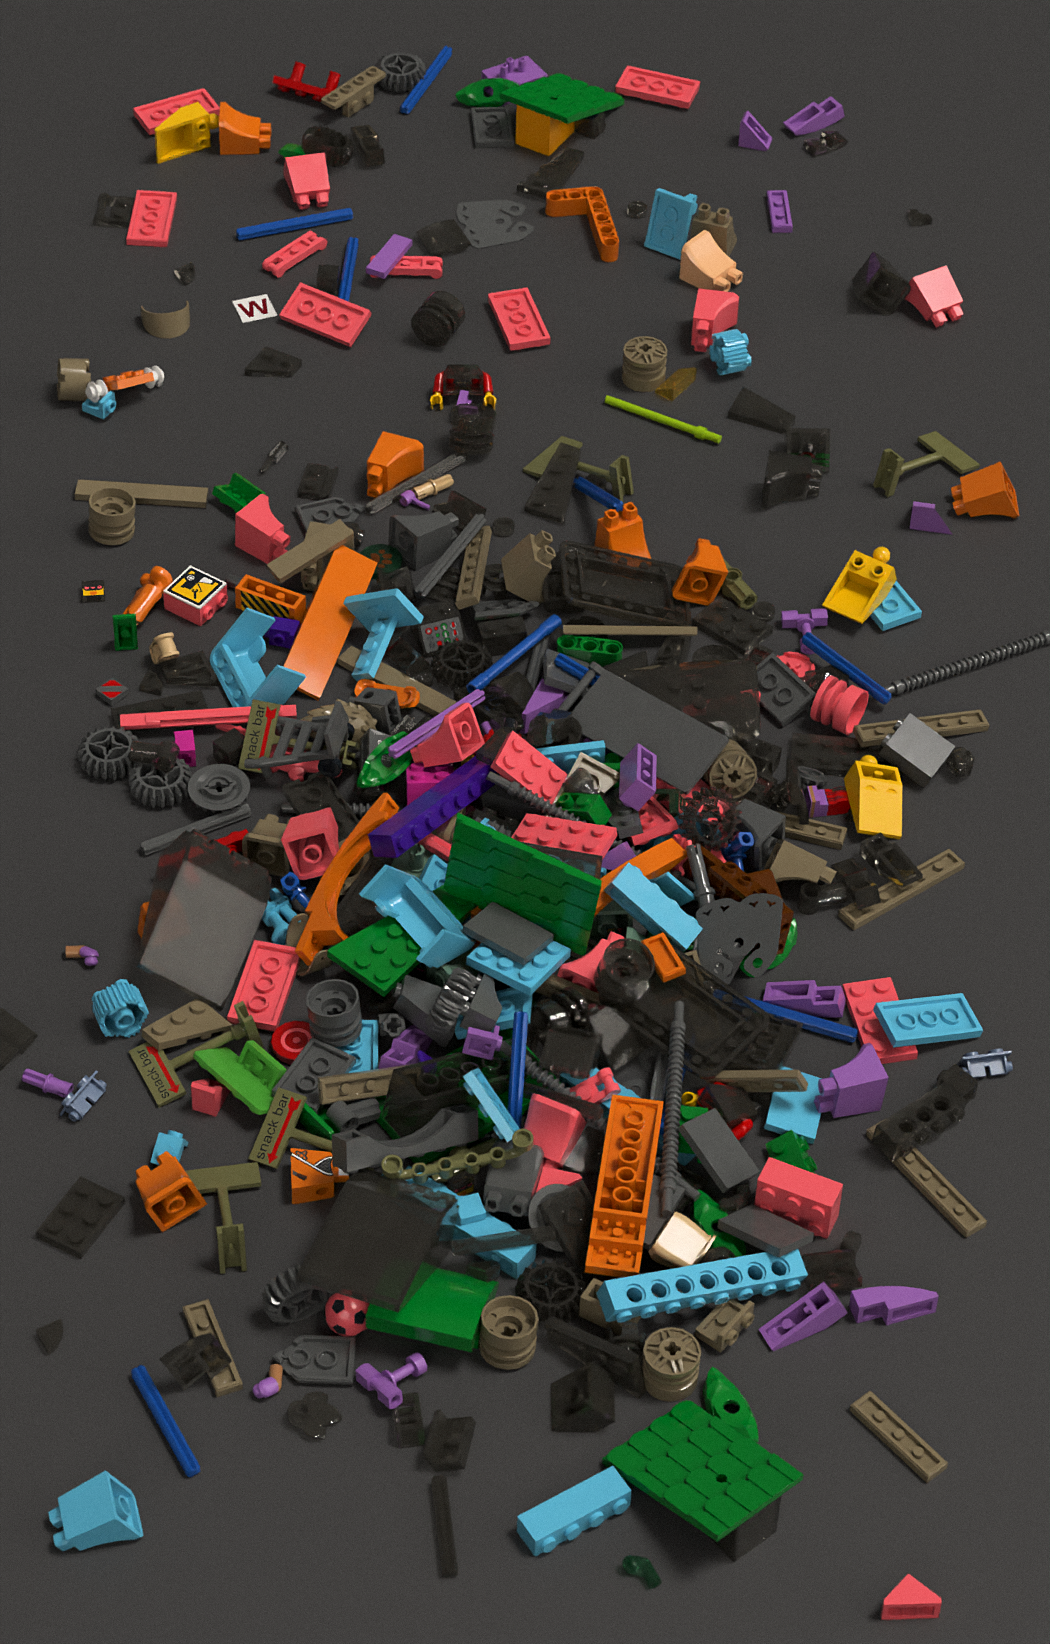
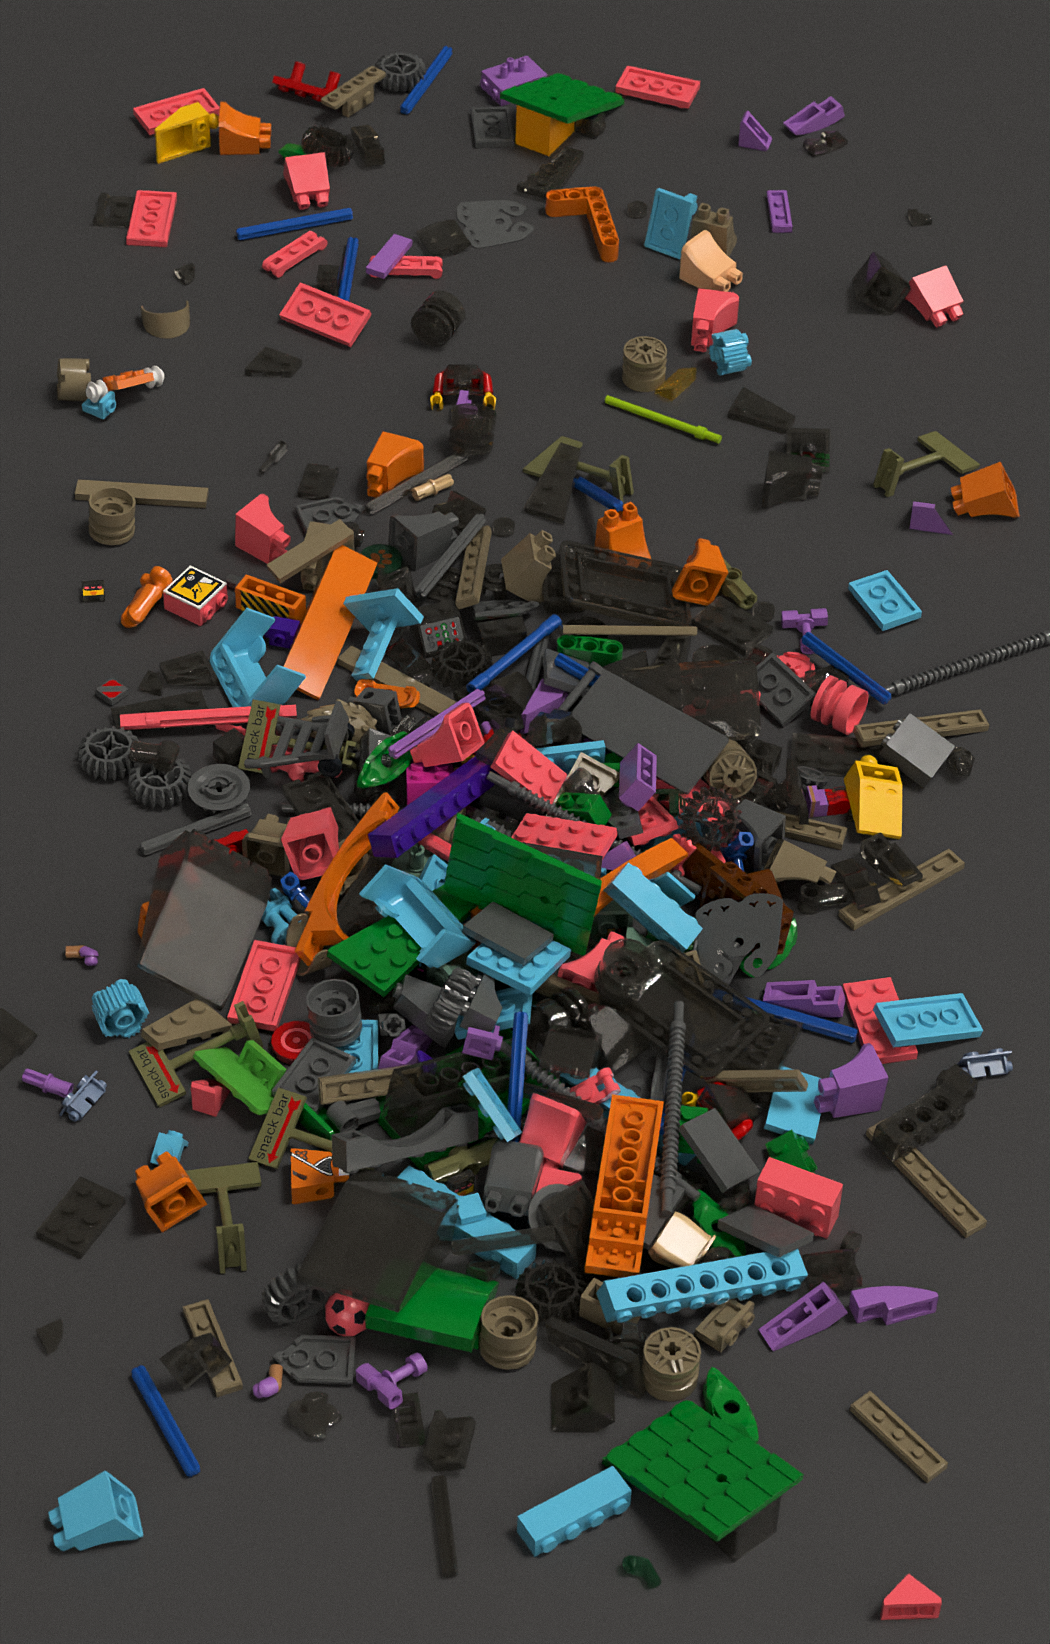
(125, 632): green slope -> none
(163, 648): tan piece -> none
(186, 743): dark pink brick -> none
(237, 492): green bracket -> none
(254, 308): white sticker -> none
(393, 1166): olive bar -> none
(409, 497): medium lavender hand -> none
(474, 93): green piece -> none
(519, 319): coral plate -> none
(666, 959): orange tile -> none
(704, 893): dark grey pin -> none
(862, 585): yellow slope -> none

